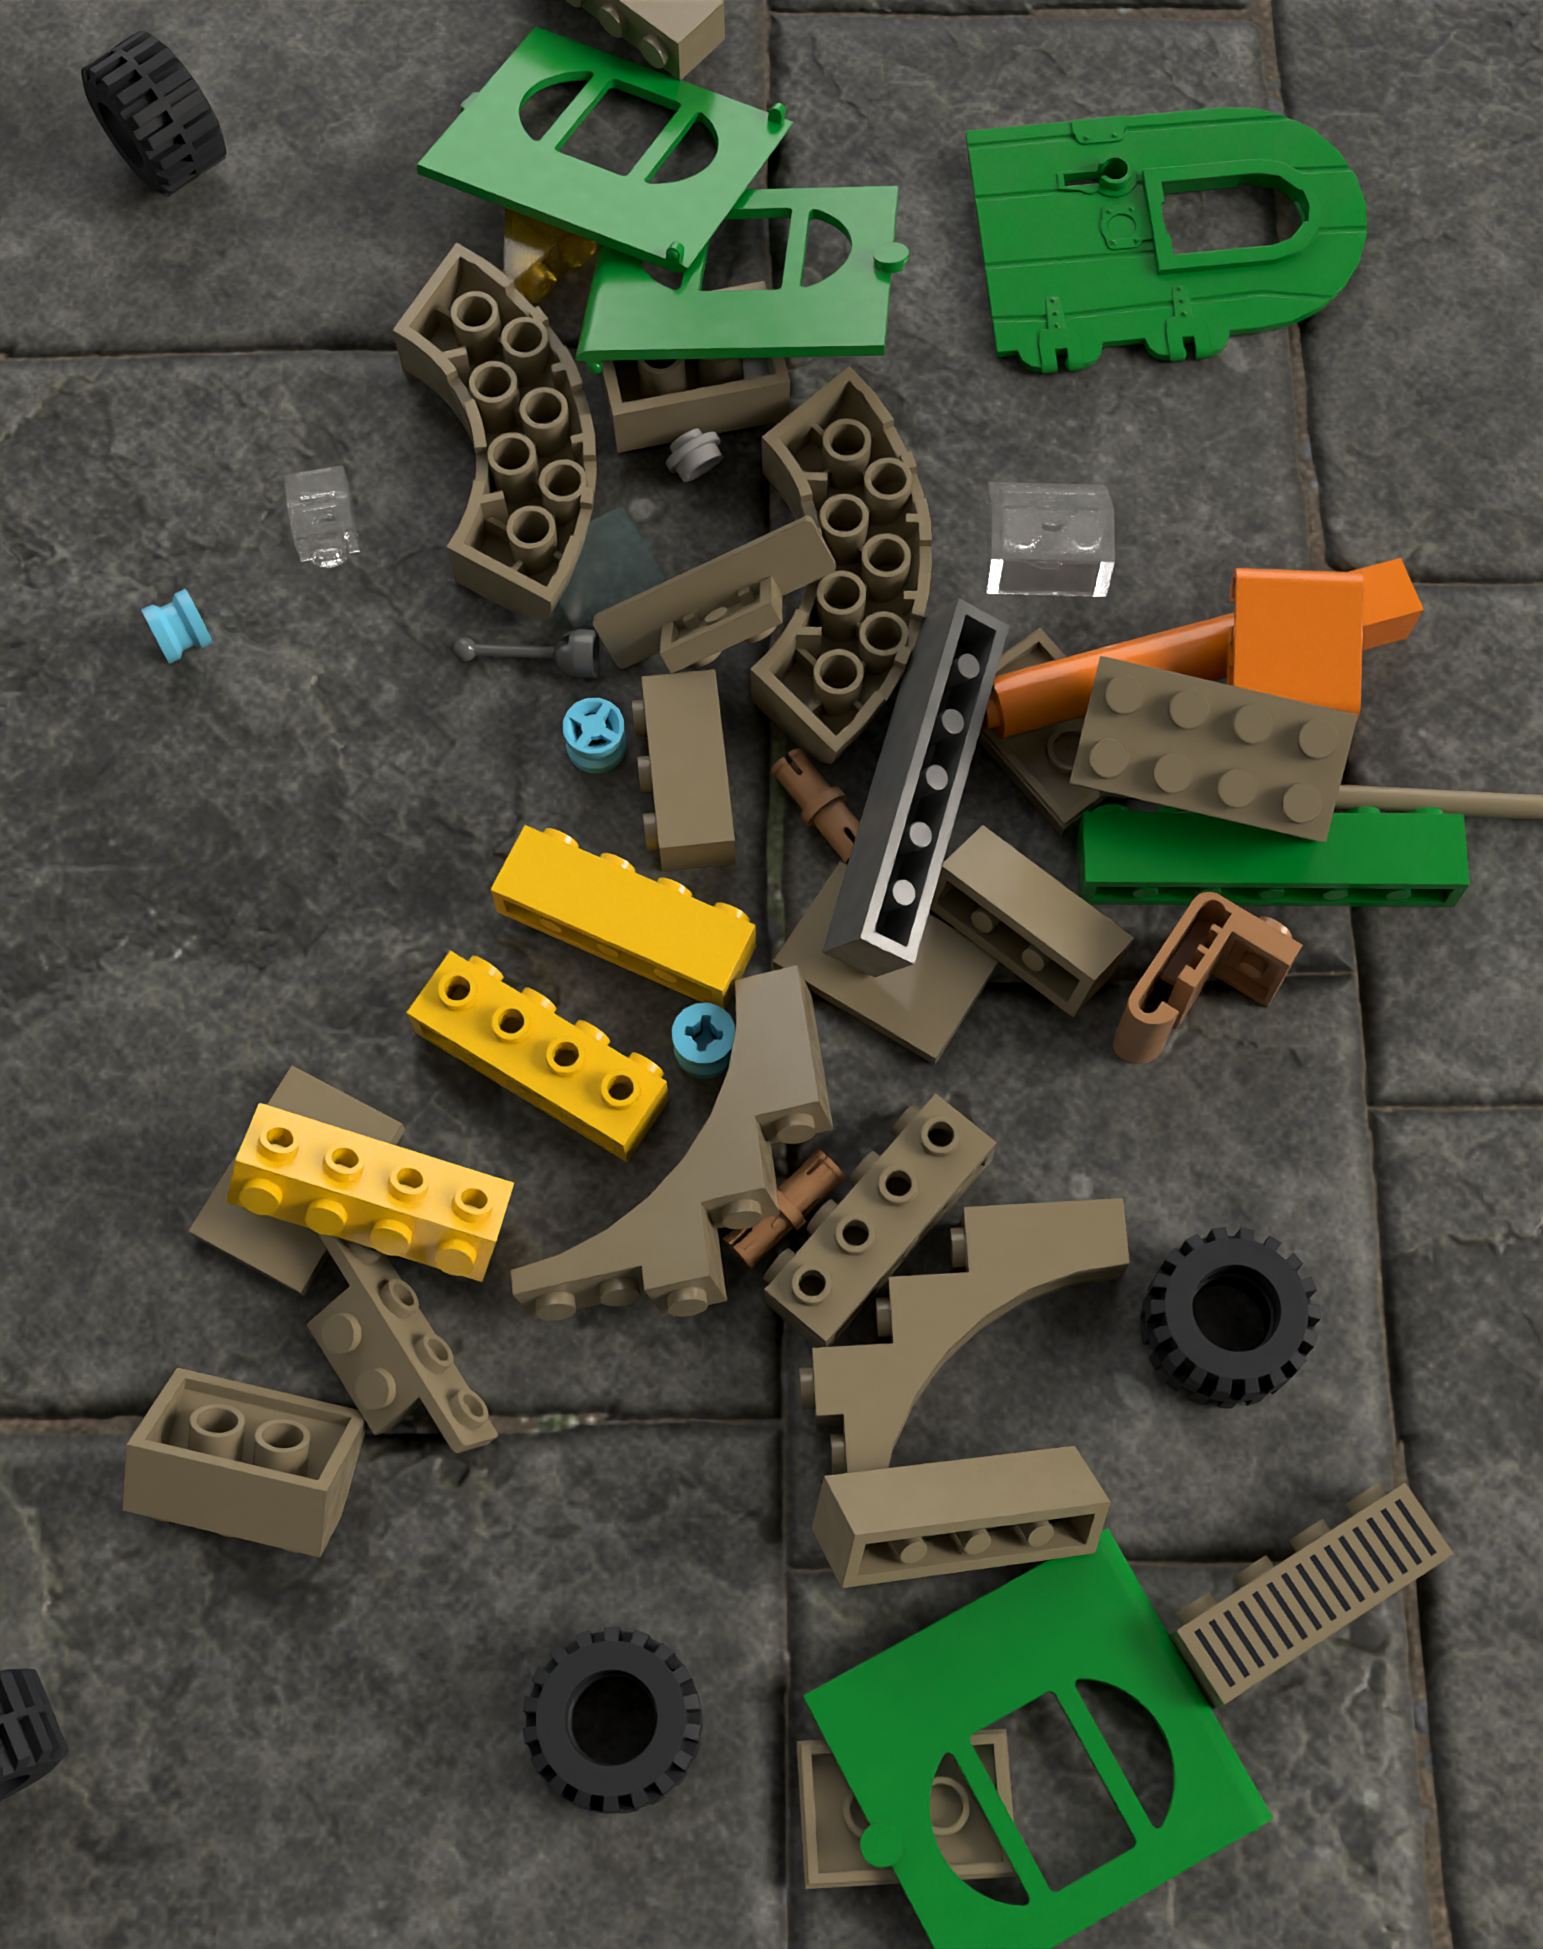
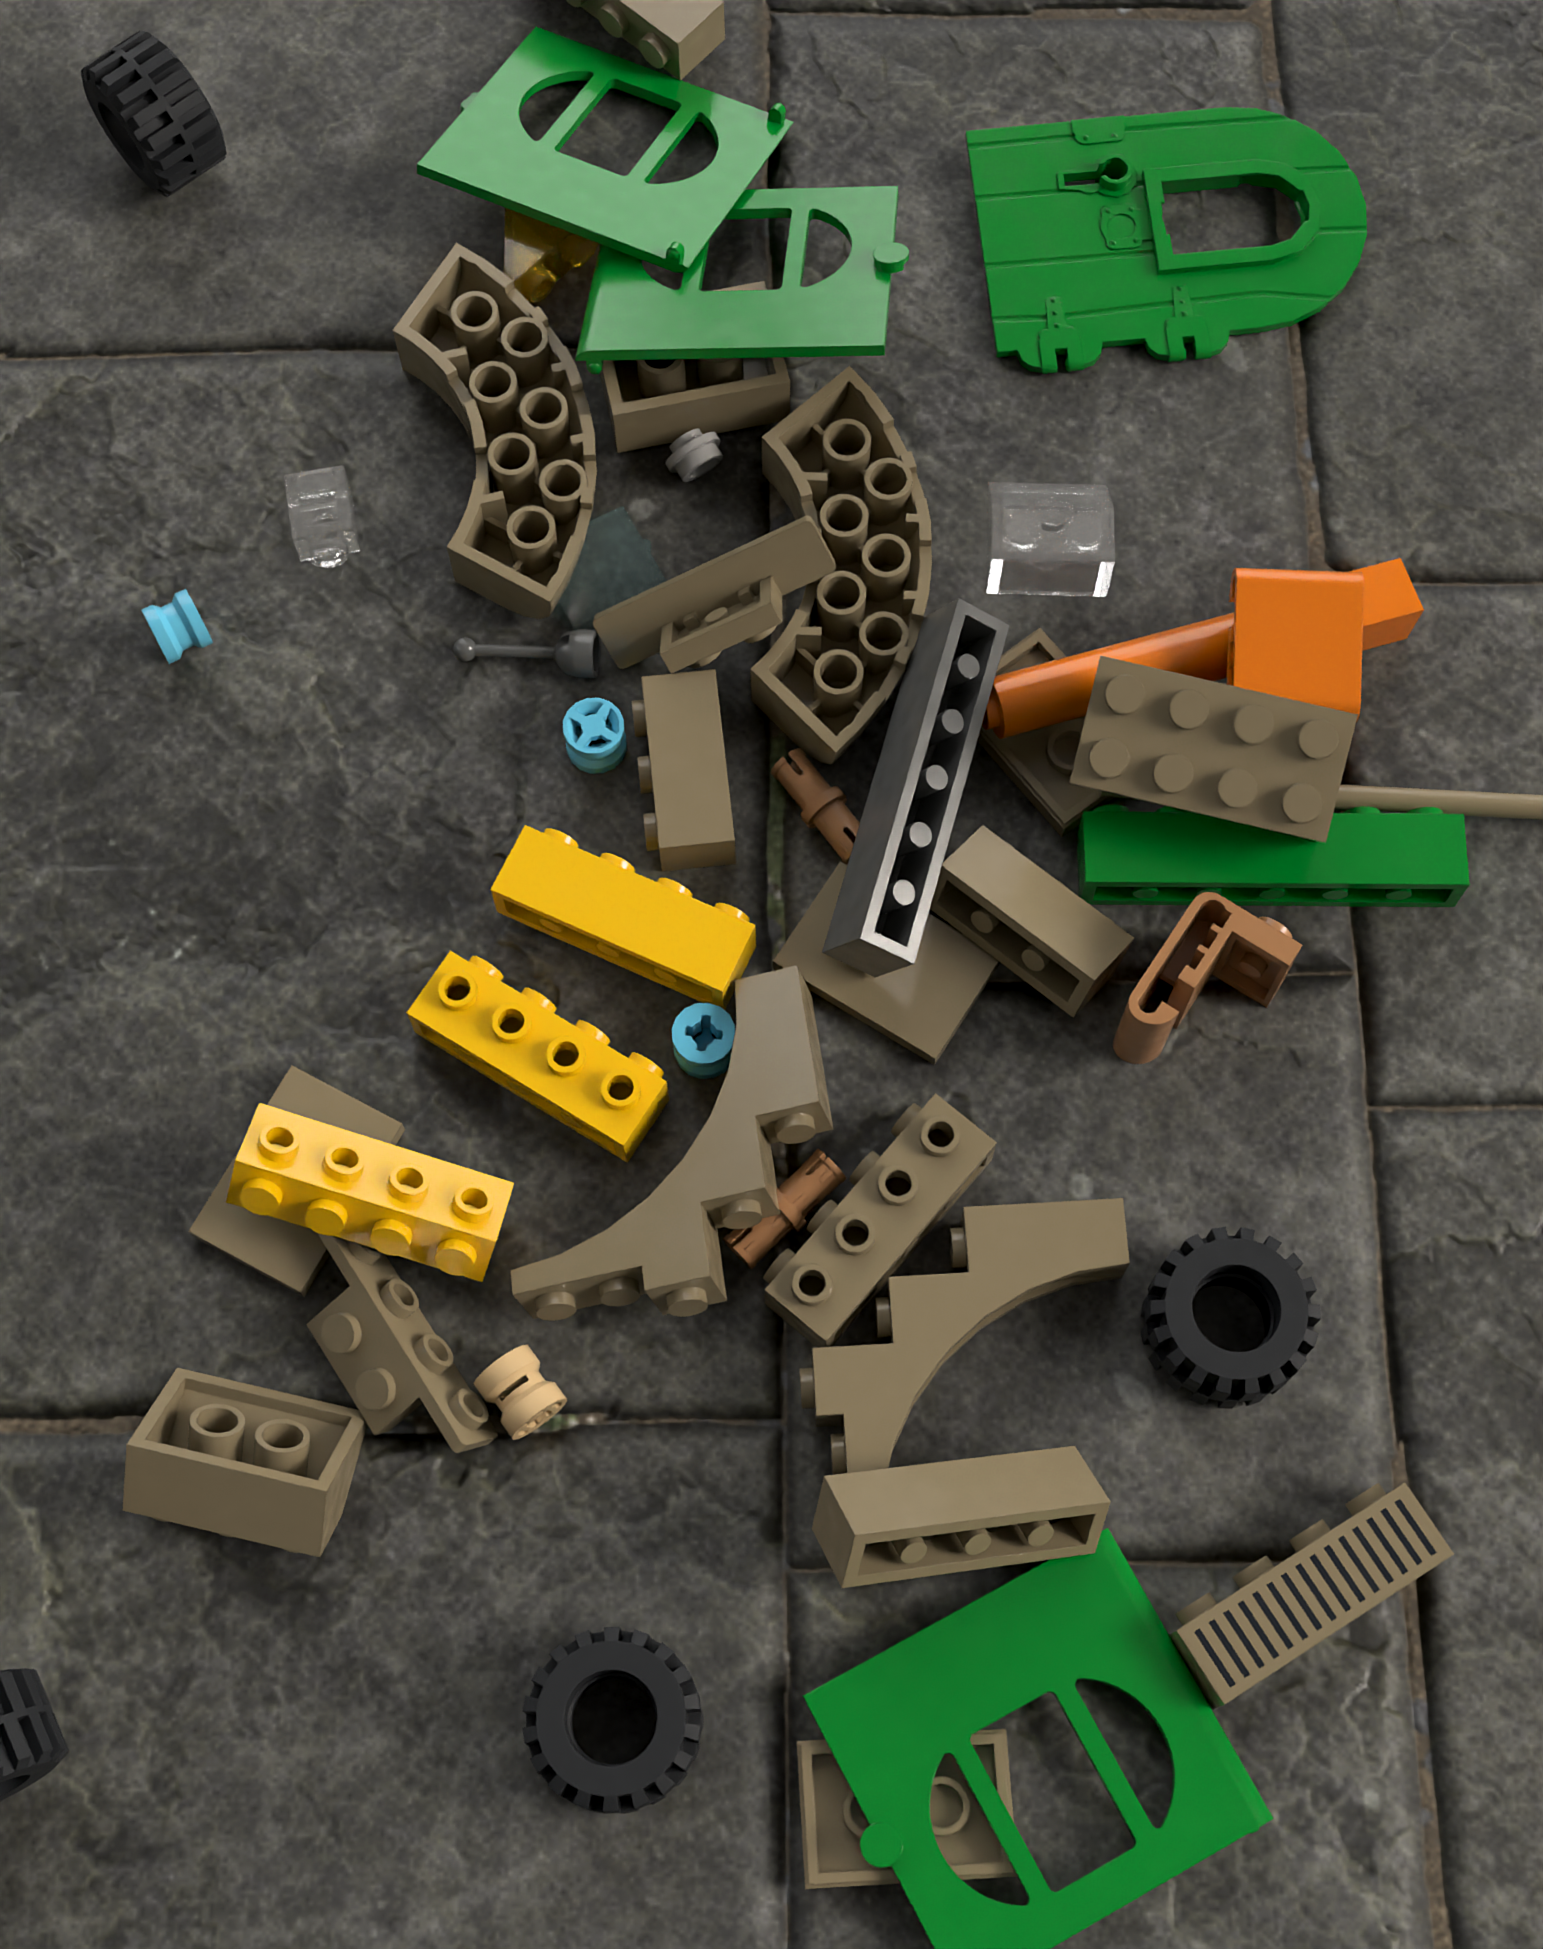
(520, 1391): none -> tan wheel

